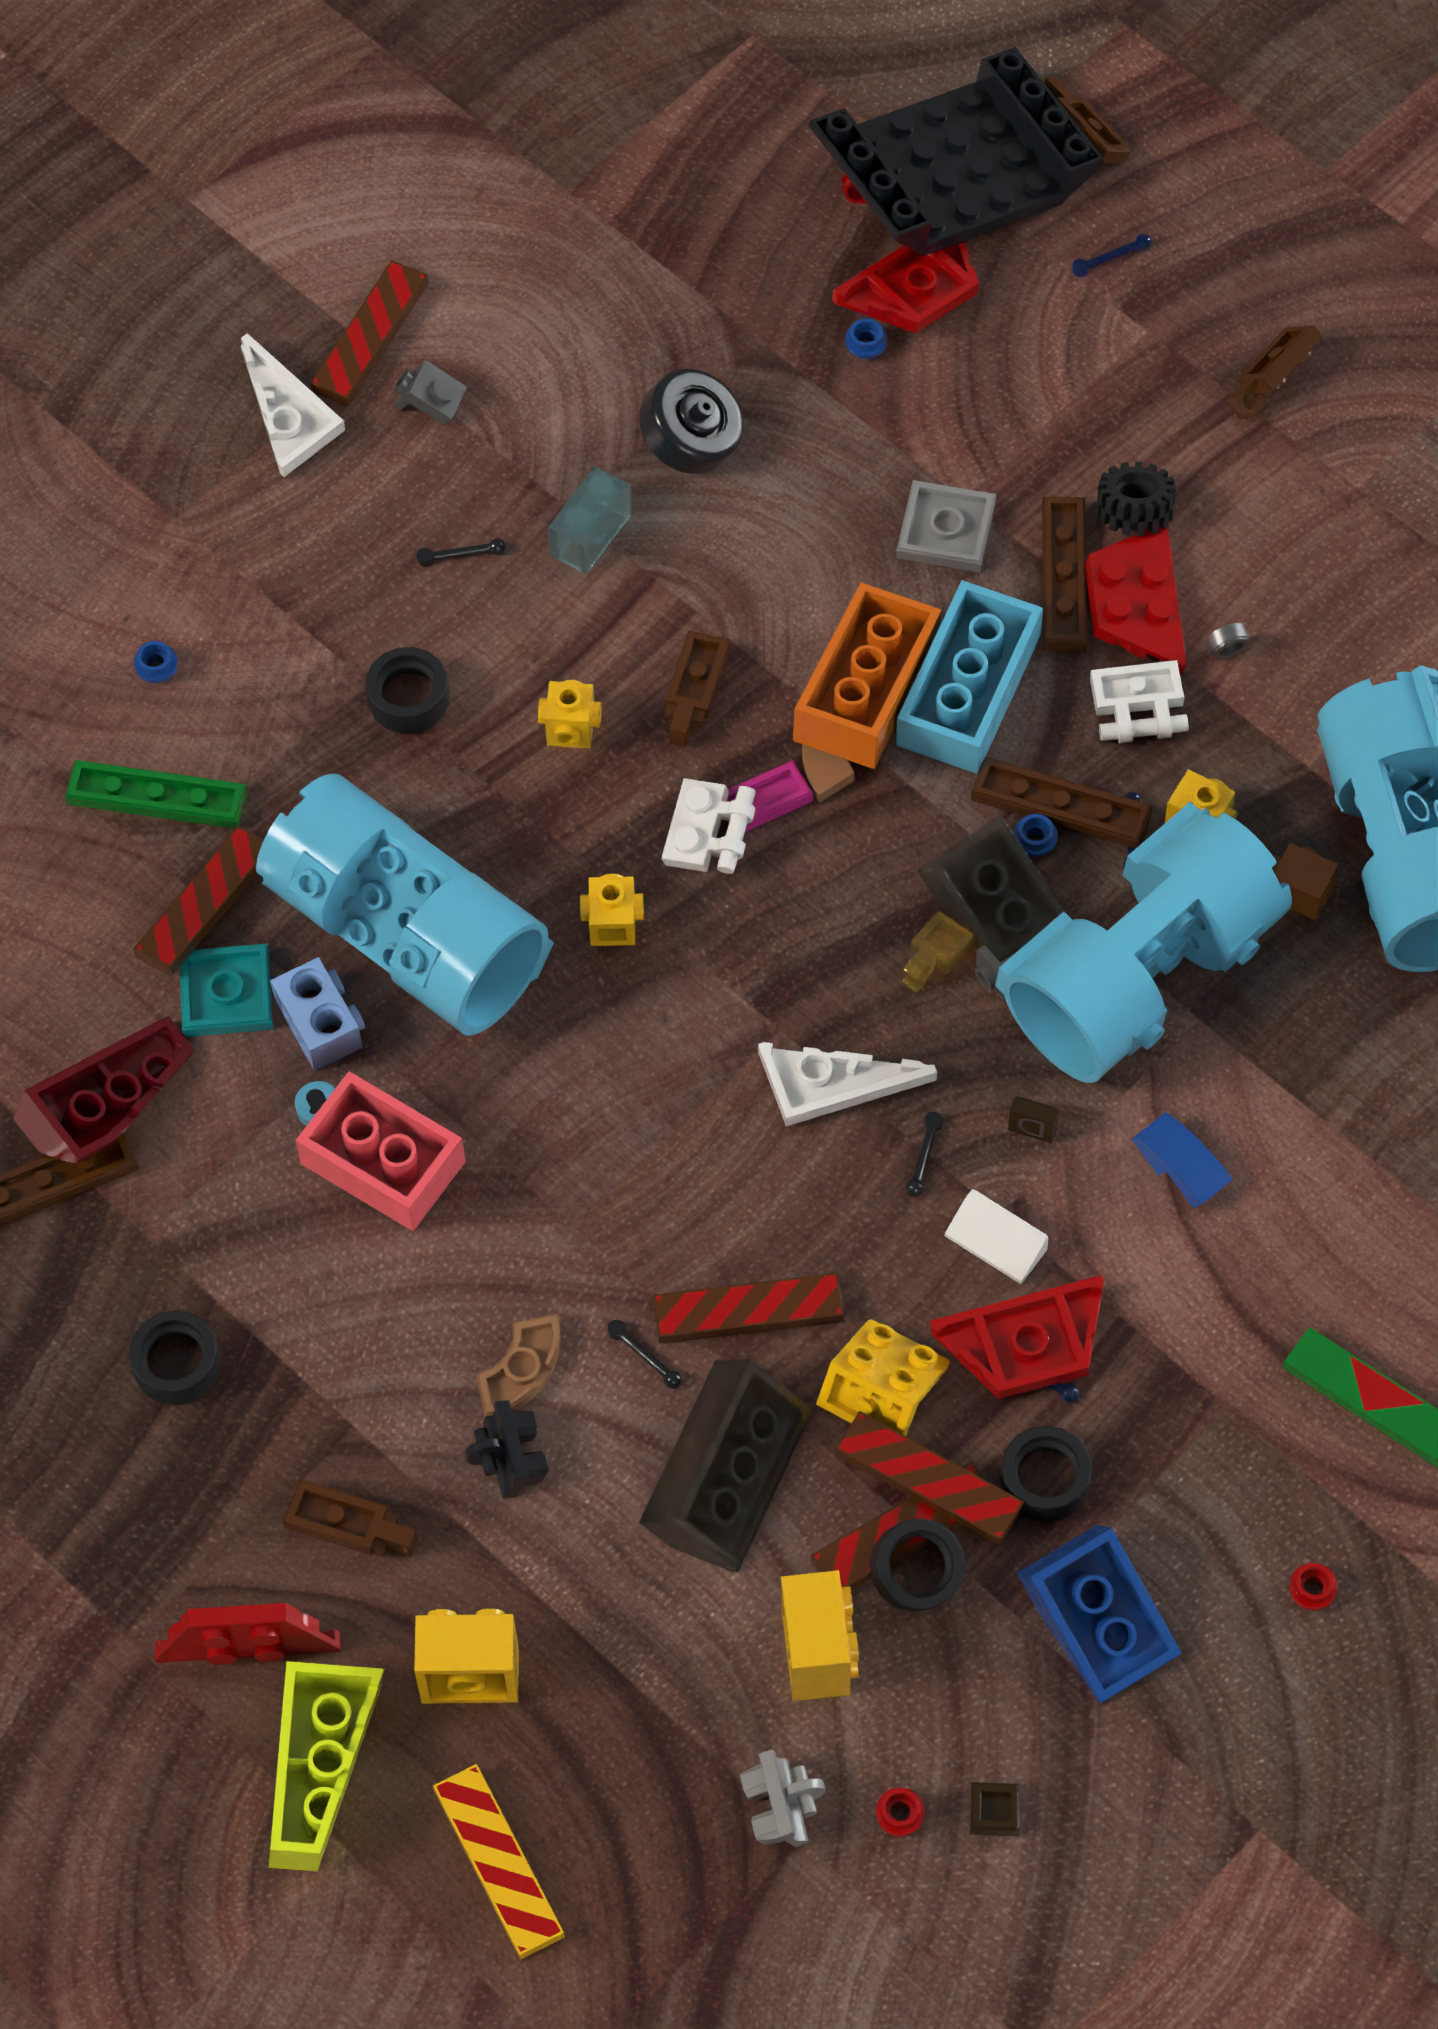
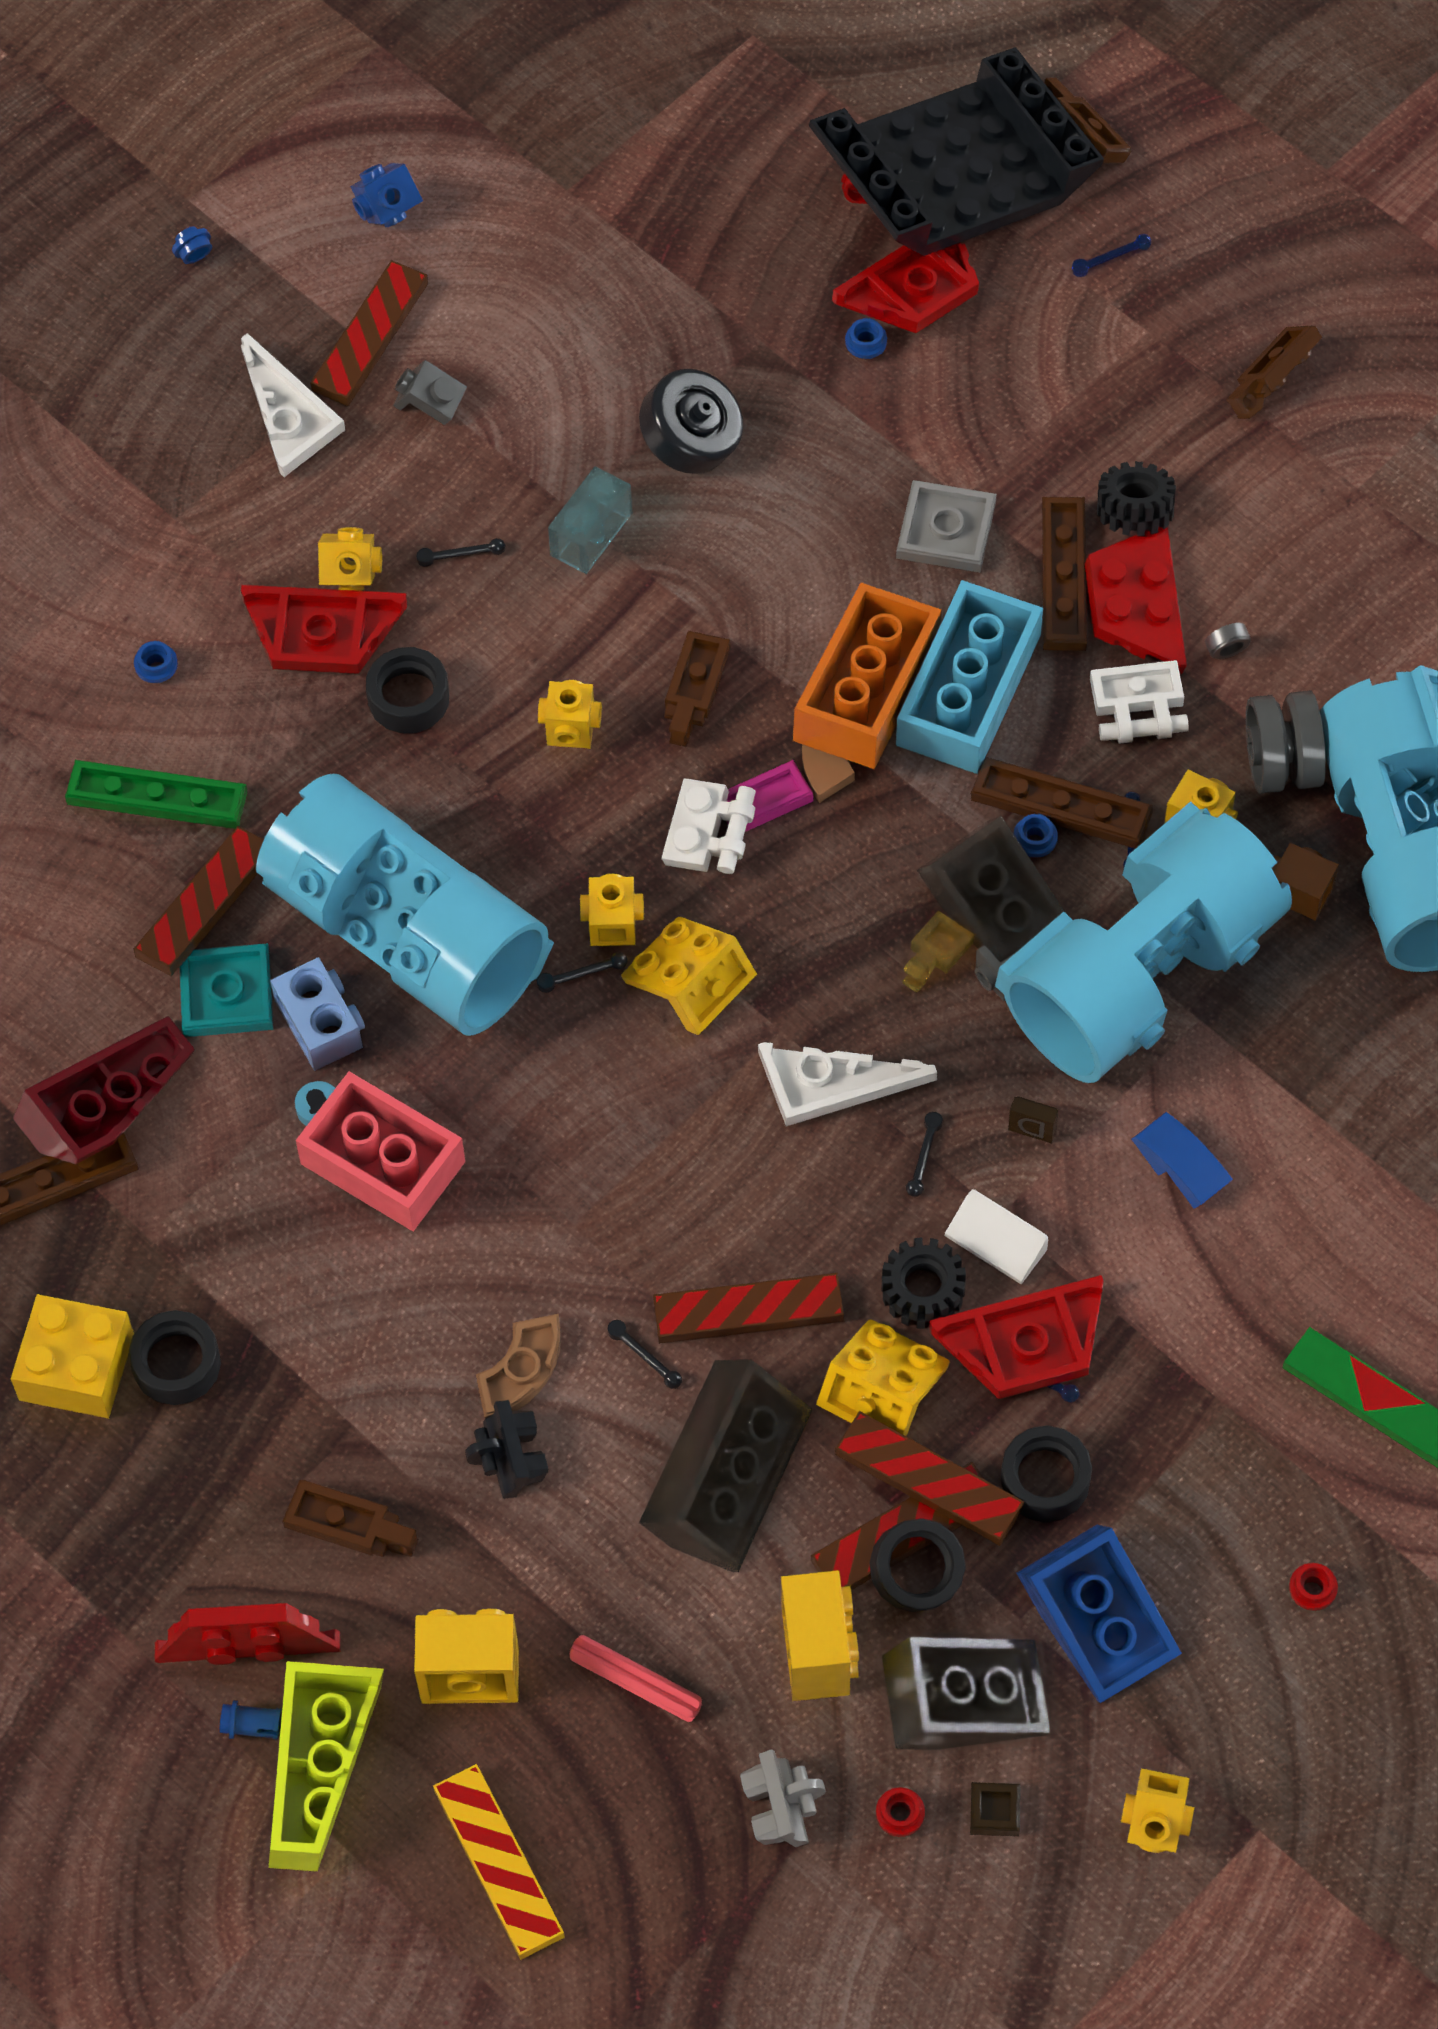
(72, 1356): none -> yellow brick
(192, 245): none -> blue plate
(250, 1721): none -> blue pin
(321, 626): none -> red wing
(338, 569): none -> yellow brick
(385, 194): none -> blue brick
(547, 982): none -> black hinge
(635, 1678): none -> coral axle
(693, 969): none -> yellow bracket
(923, 1257): none -> black tyre
(964, 1692): none -> clear smoke slope
(1158, 1811): none -> yellow brick
(1285, 742): none -> dark grey wheel

